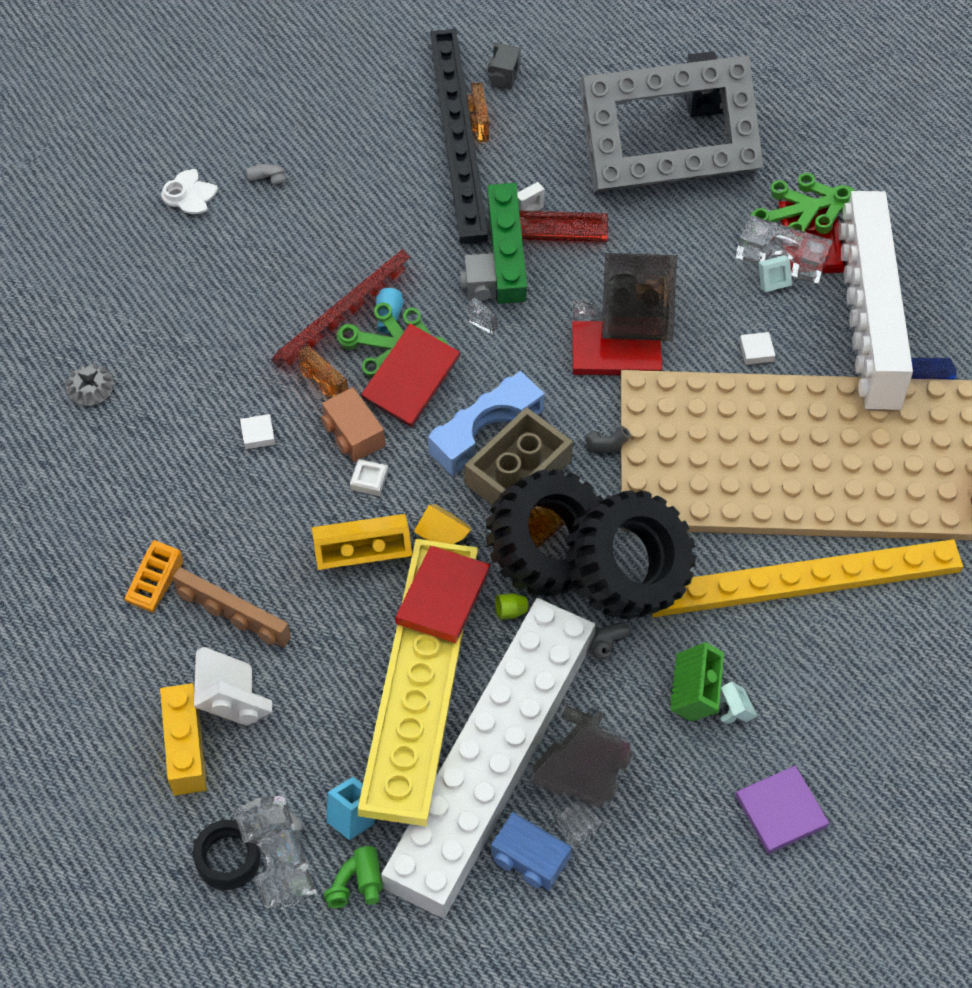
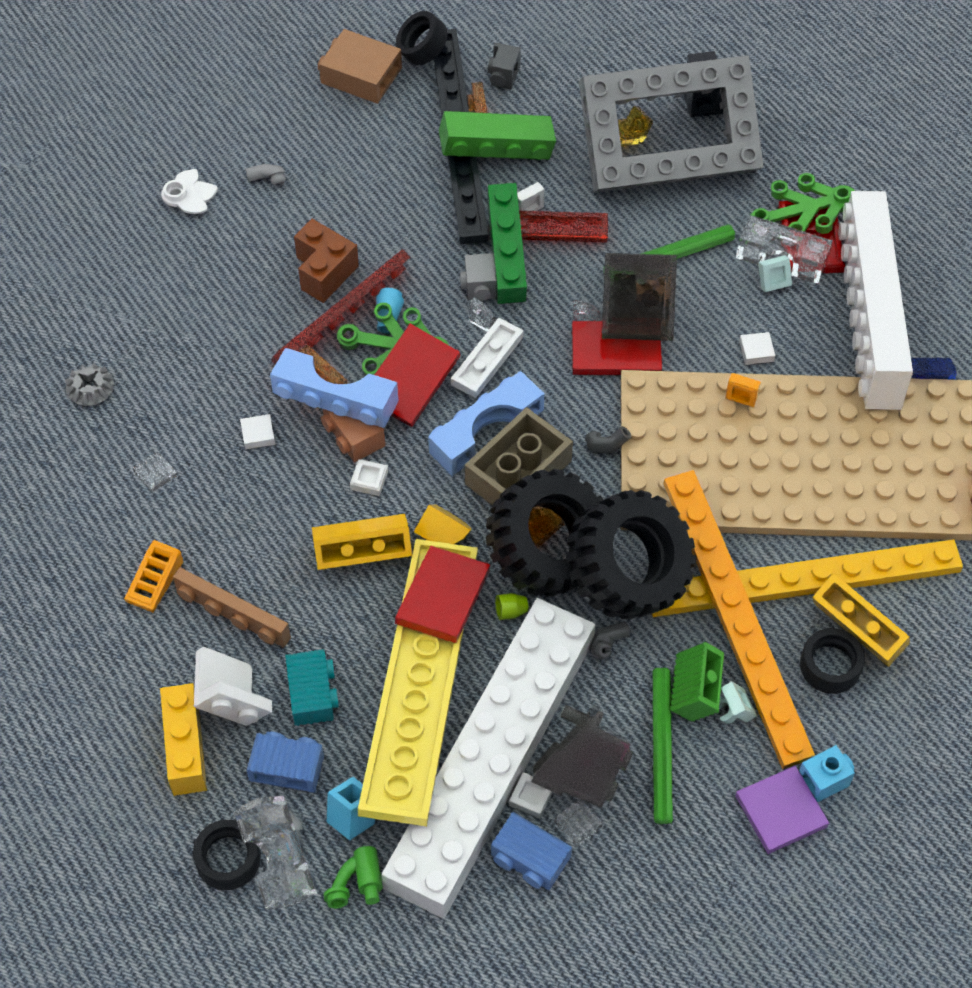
(154, 471): none -> clear tile
(285, 761): none -> medium blue brick
(310, 687): none -> teal brick
(326, 259): none -> dark orange brick
(360, 65): none -> medium nougat brick
(366, 400): none -> light blue arch
(430, 46): none -> black tyre
(487, 357): none -> white plate
(496, 135): none -> bright green brick
(529, 797): none -> white tile
(635, 127): none -> clear yellow bracket
(662, 746): none -> bright green axle
(697, 242): none -> bright green axle
(740, 622): none -> light orange plate
(742, 389): none -> light orange tile
(827, 773): none -> medium azure brick
(832, 638): none -> black tyre
(861, 620): none -> yellow brick

